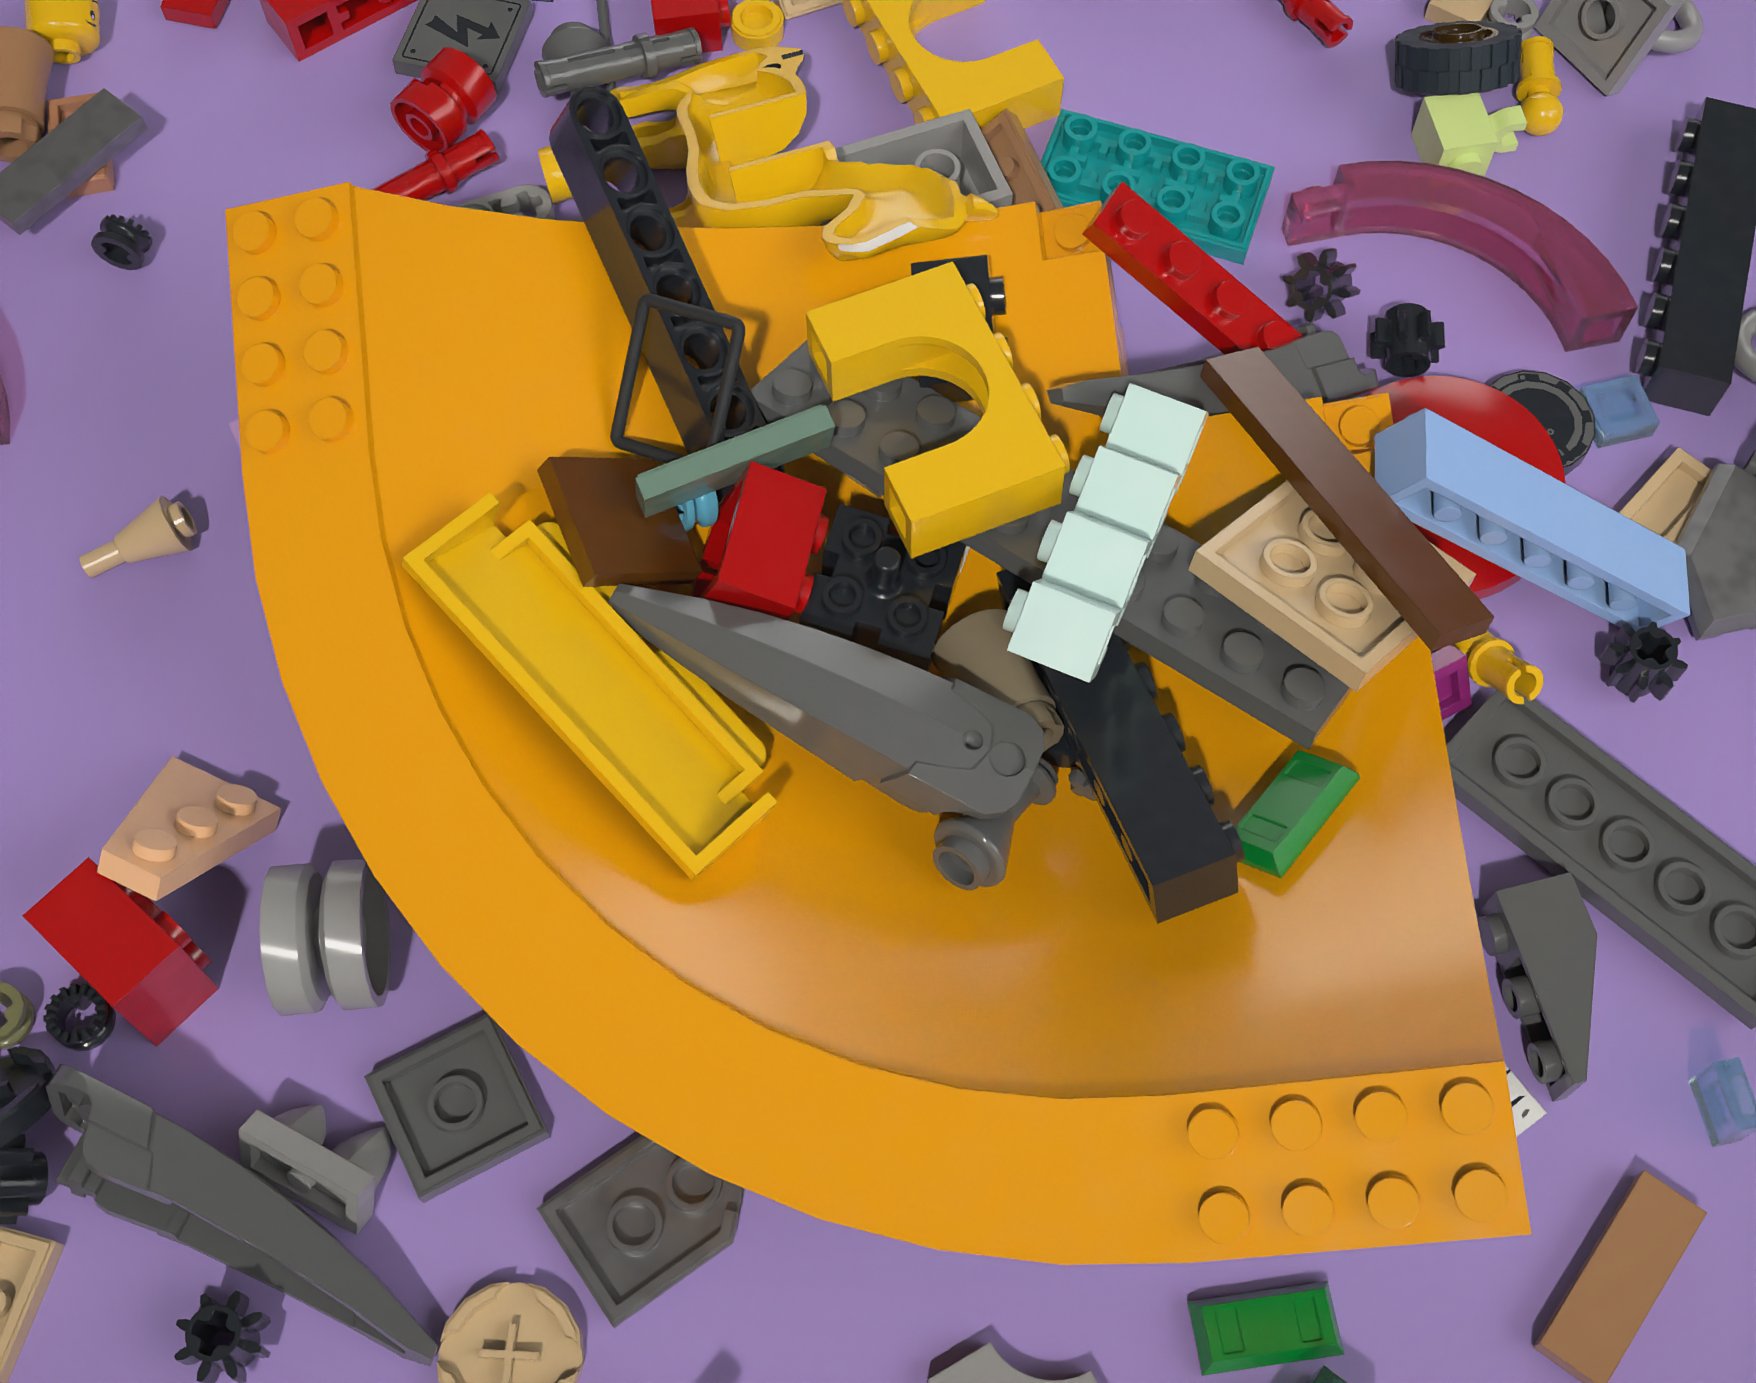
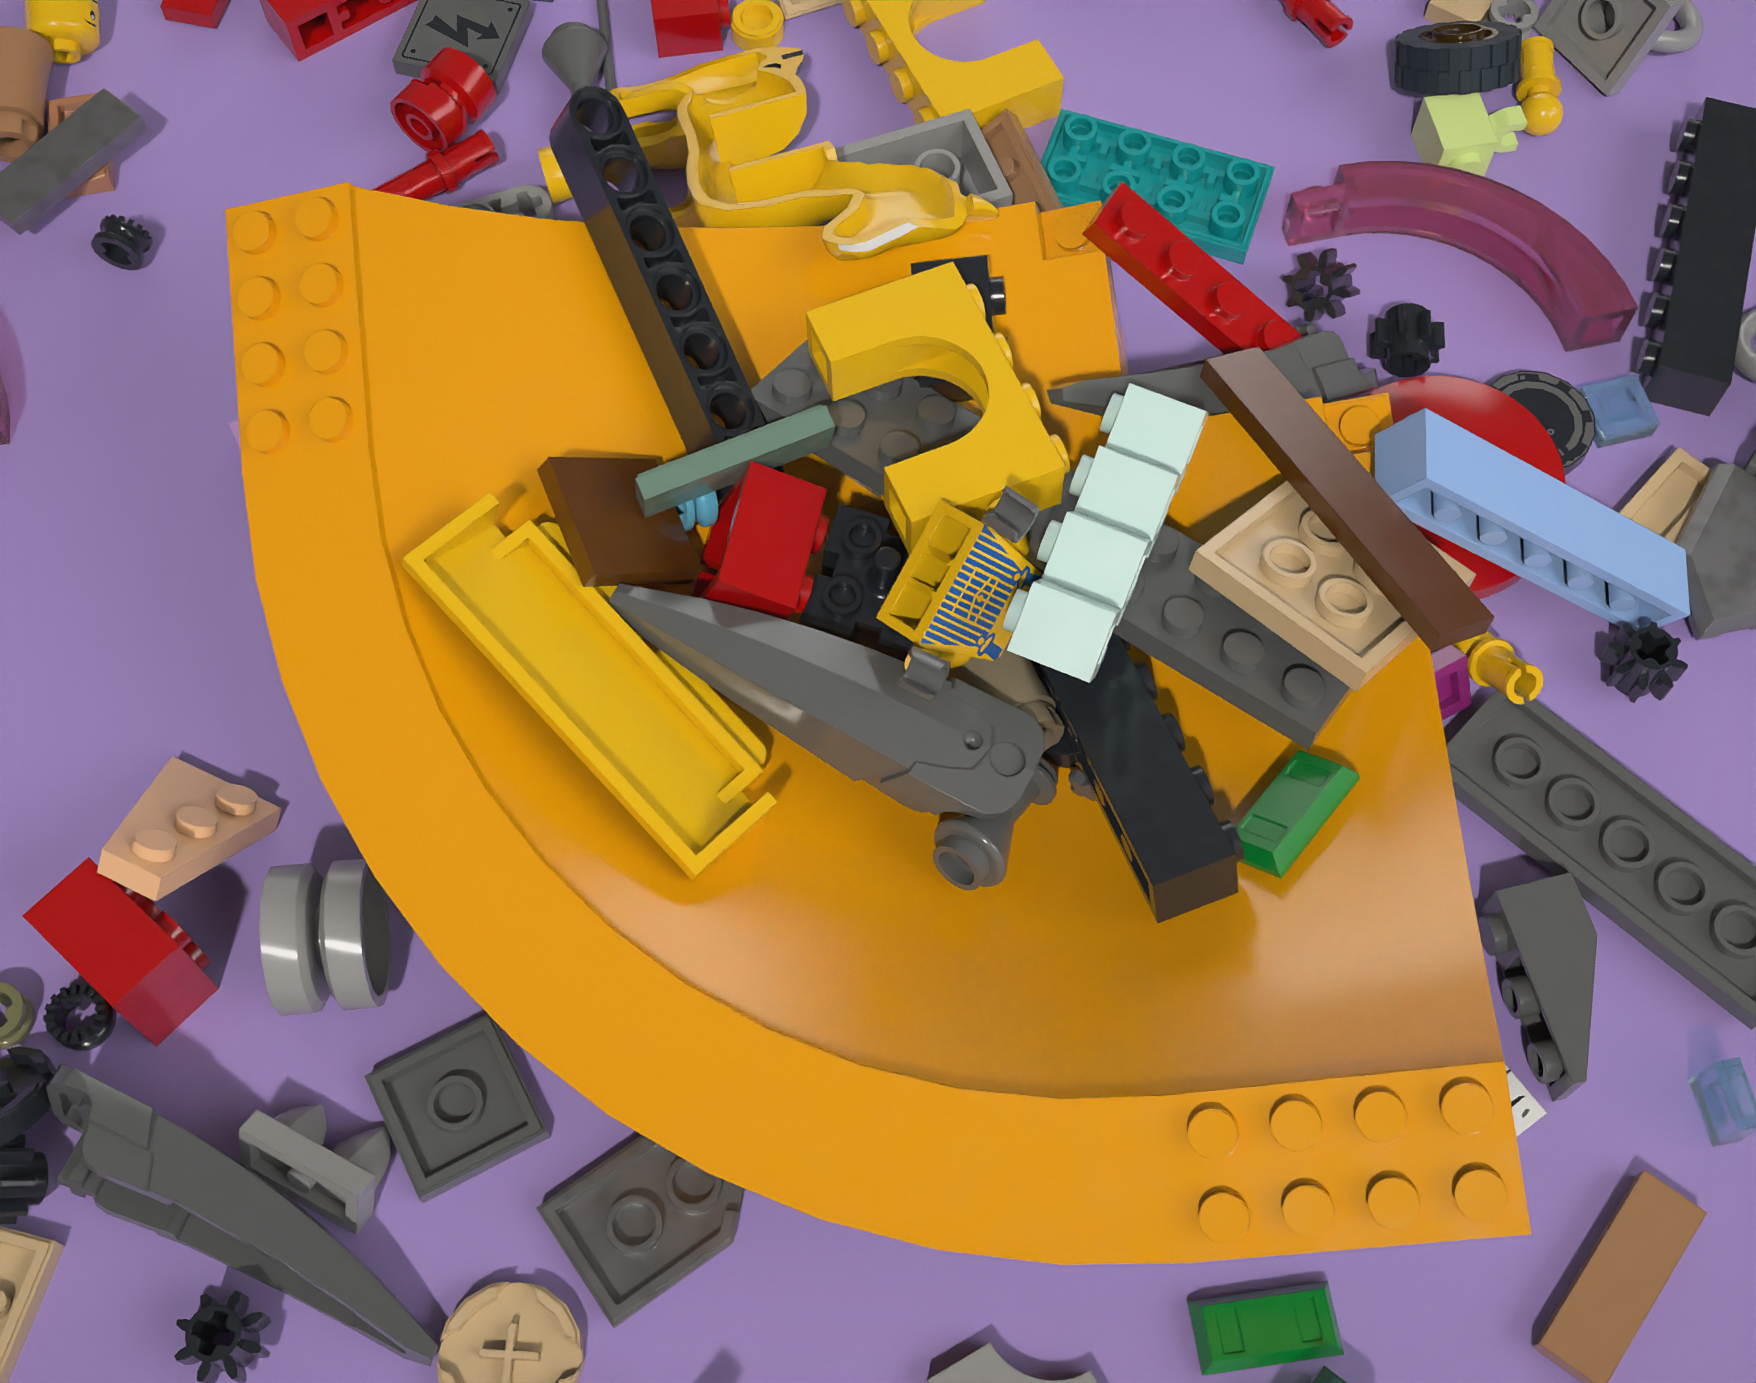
(154, 533): tan cone -> none
(598, 66): dark grey pin -> none
(631, 365): black piece -> none
(960, 589): none -> yellow torso

